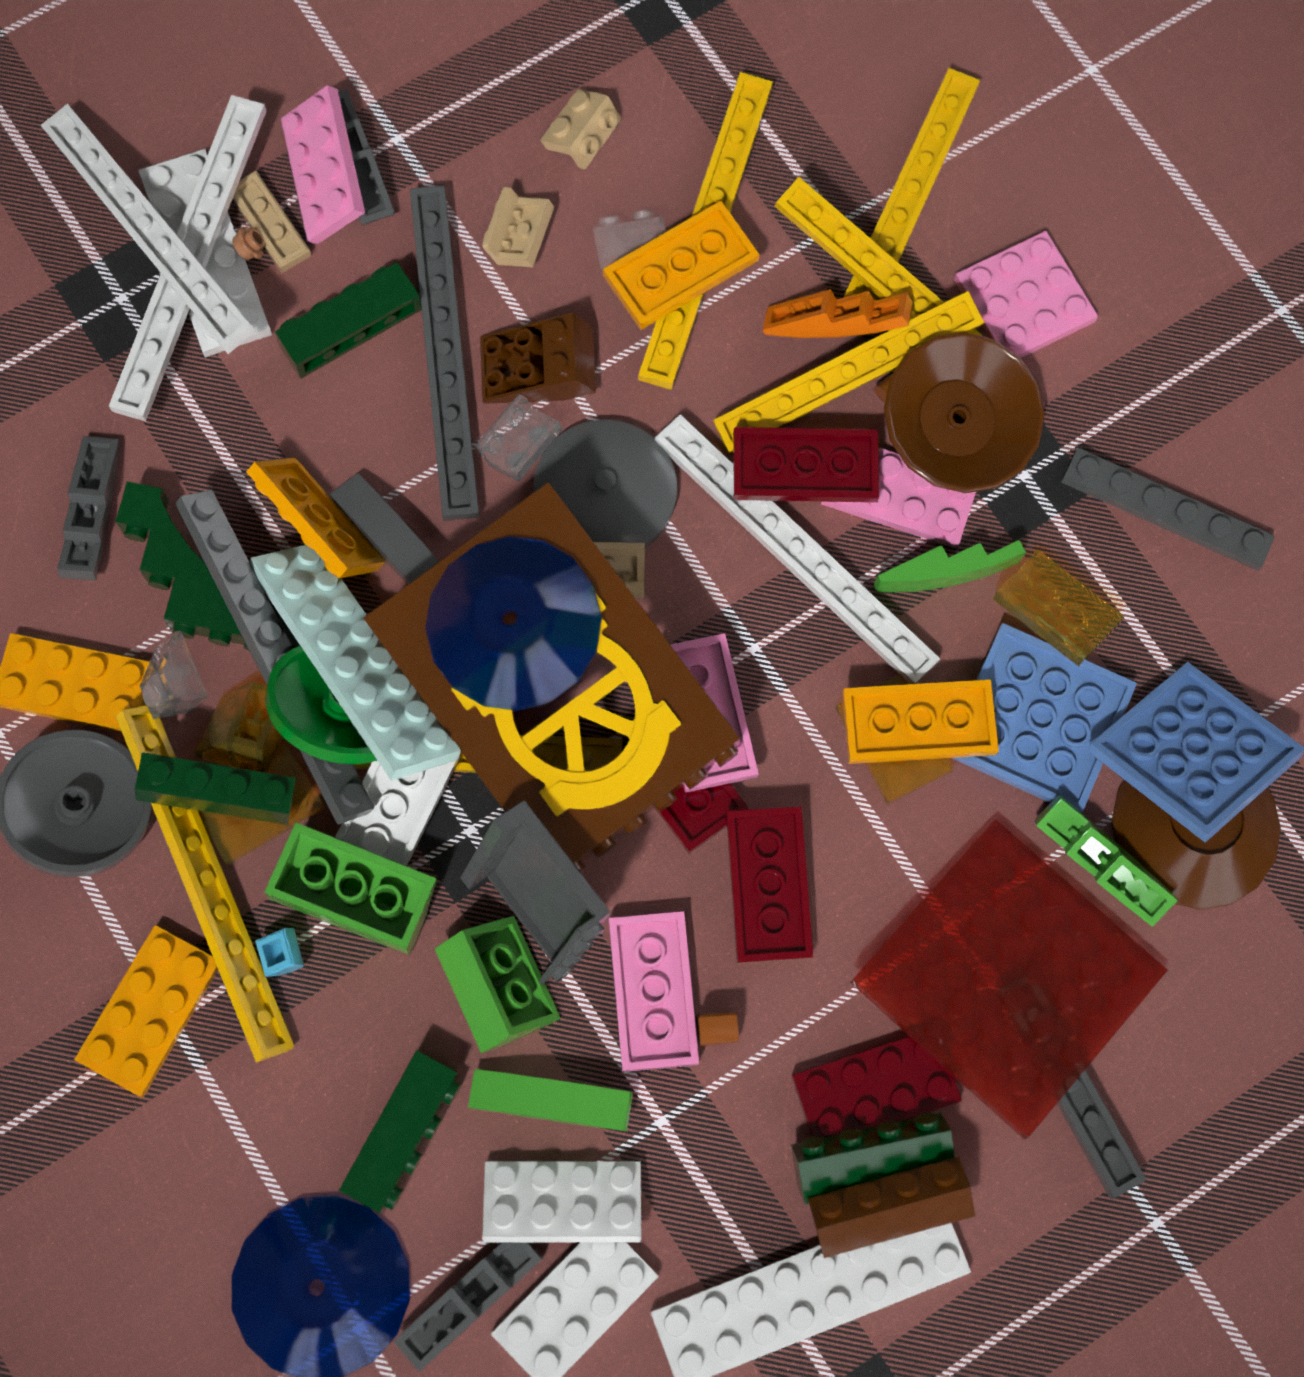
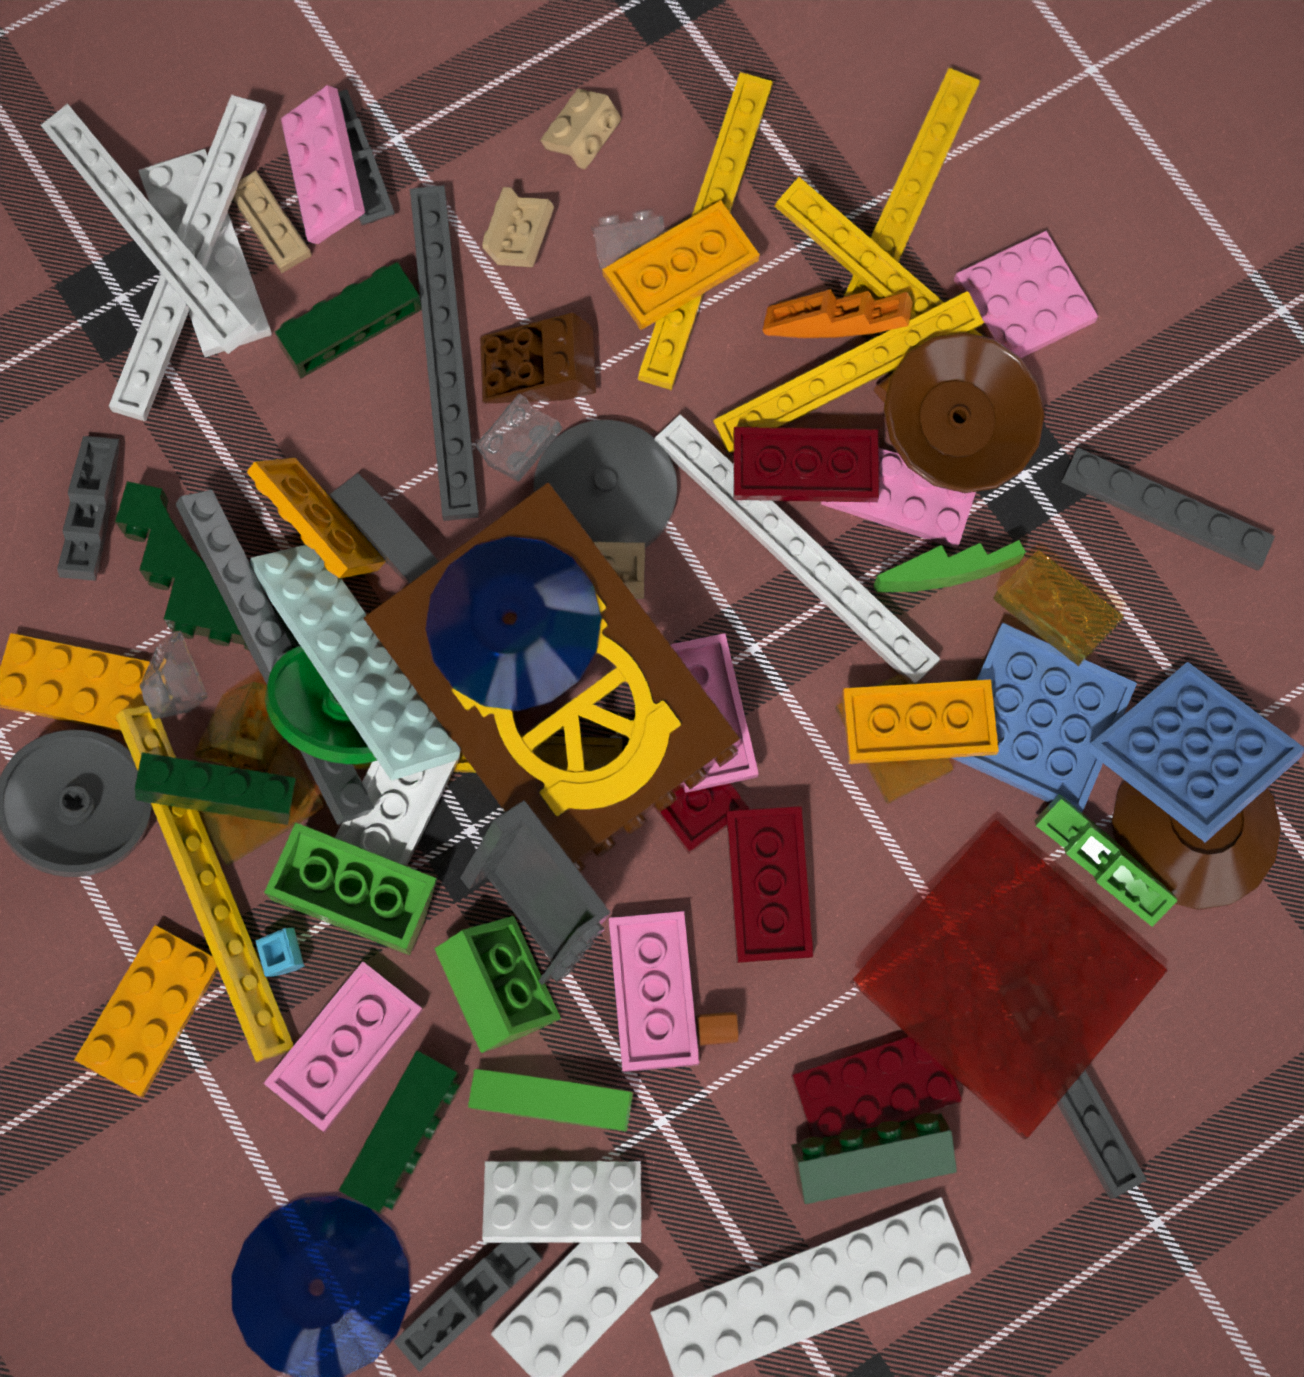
(248, 243): nougat plate -> none
(343, 1046): none -> bright pink plate
(892, 1207): reddish brown brick -> none

